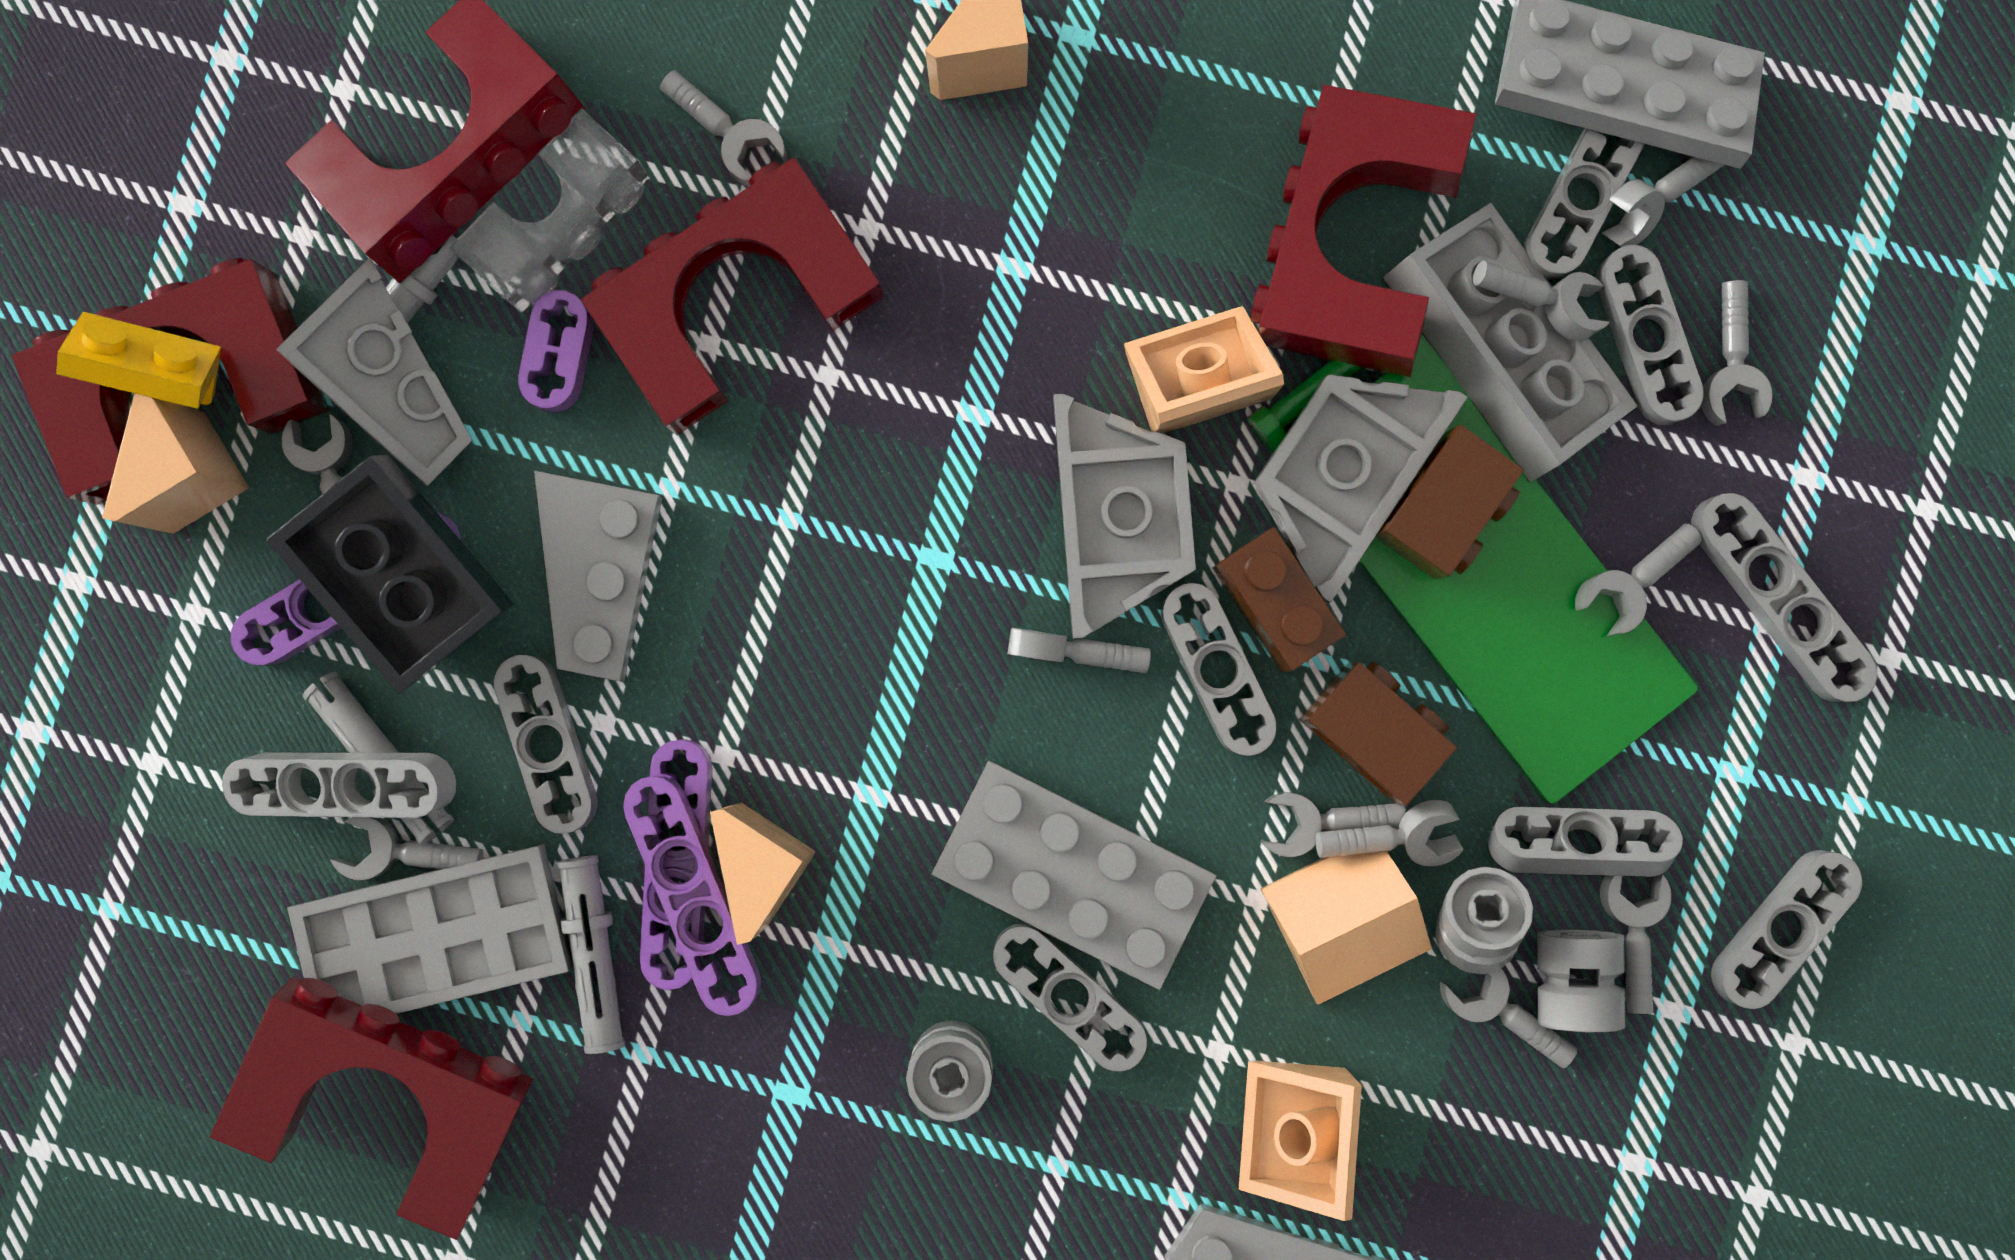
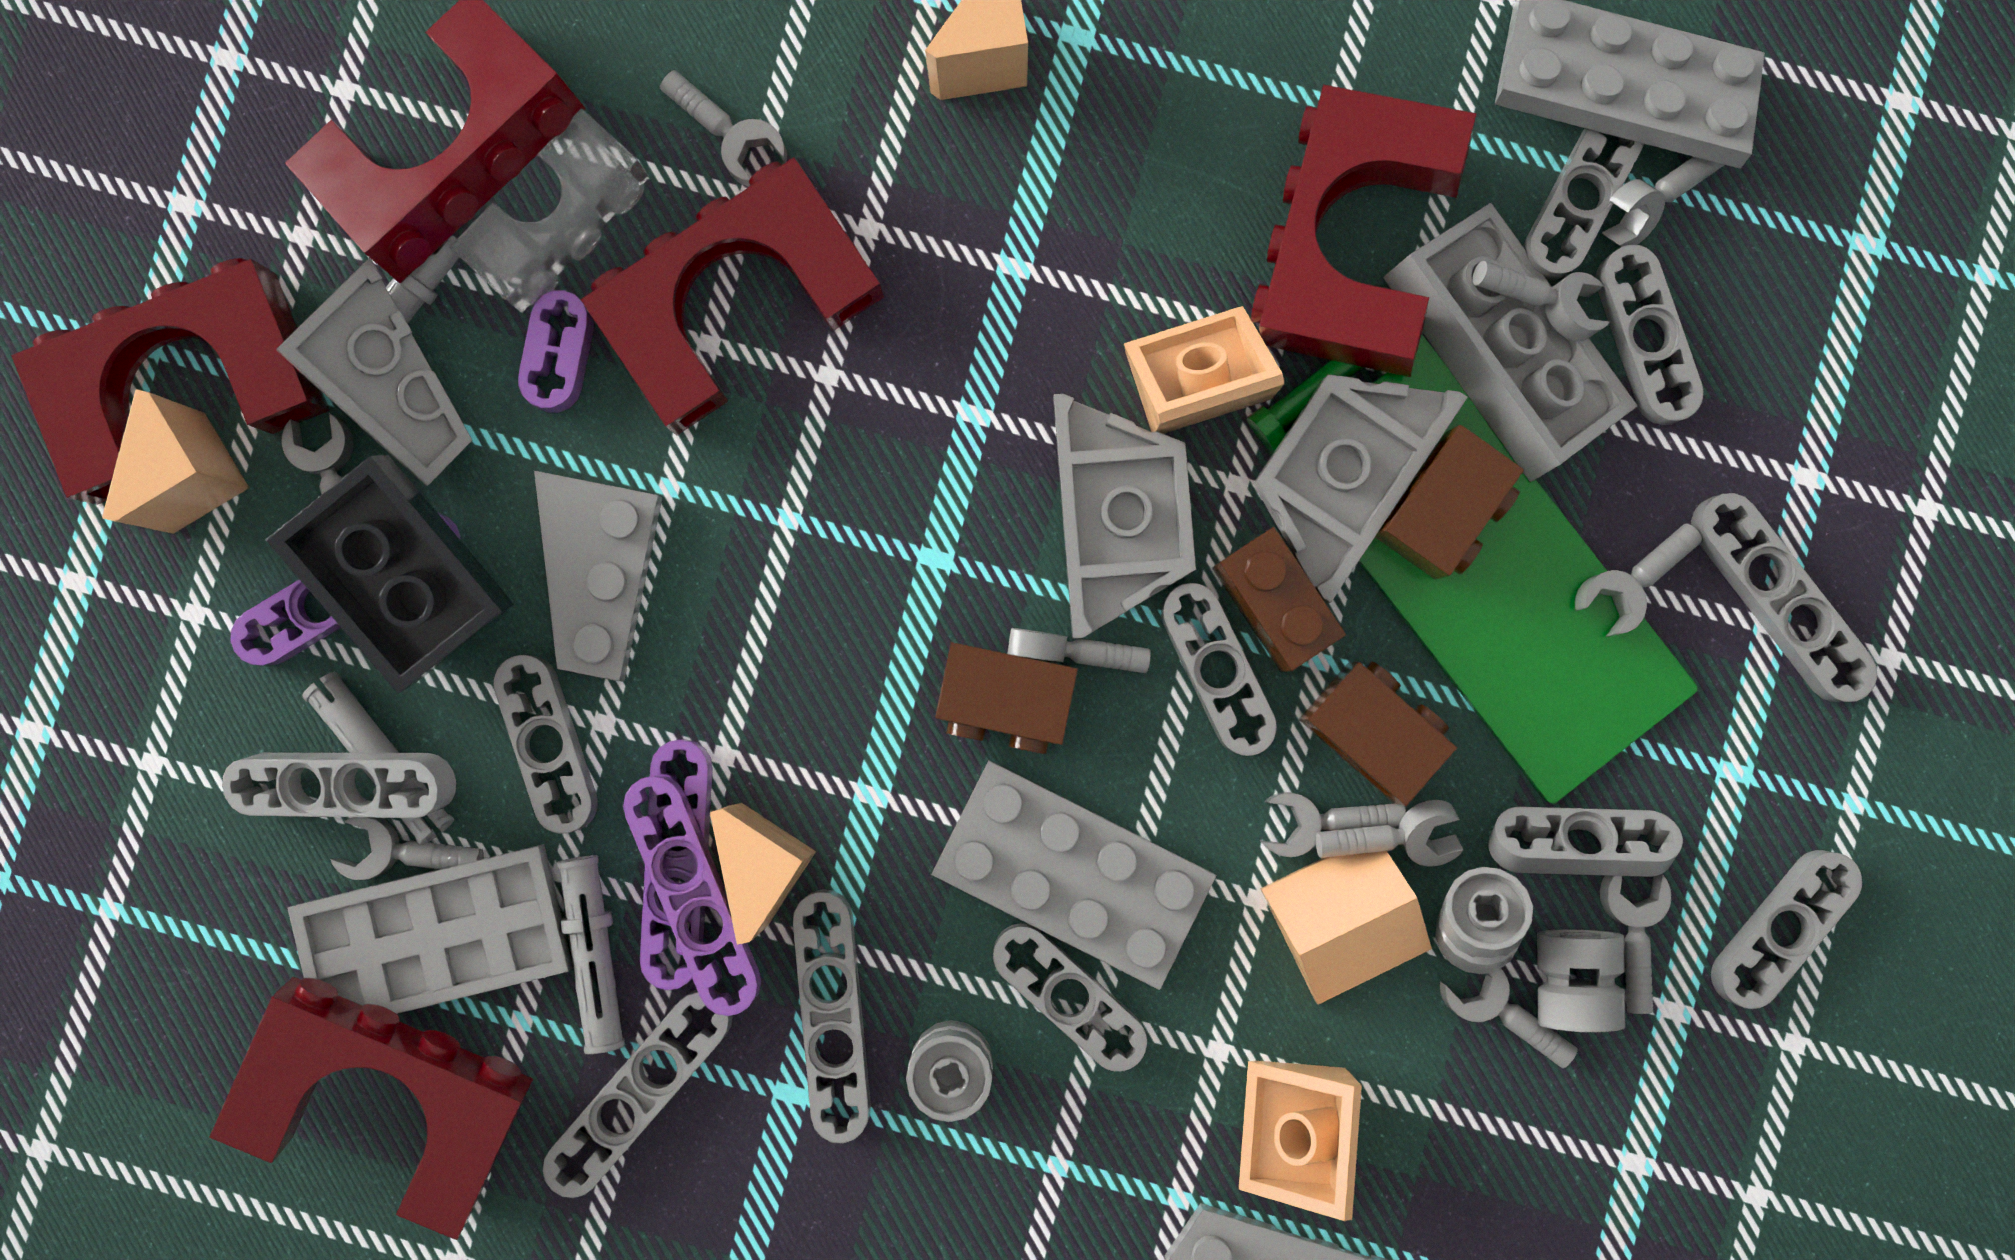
(140, 360): yellow bracket -> none
(636, 1090): none -> light grey beam
(824, 1015): none -> light grey beam
(1006, 696): none -> reddish brown brick
(1735, 350): light grey piece -> none

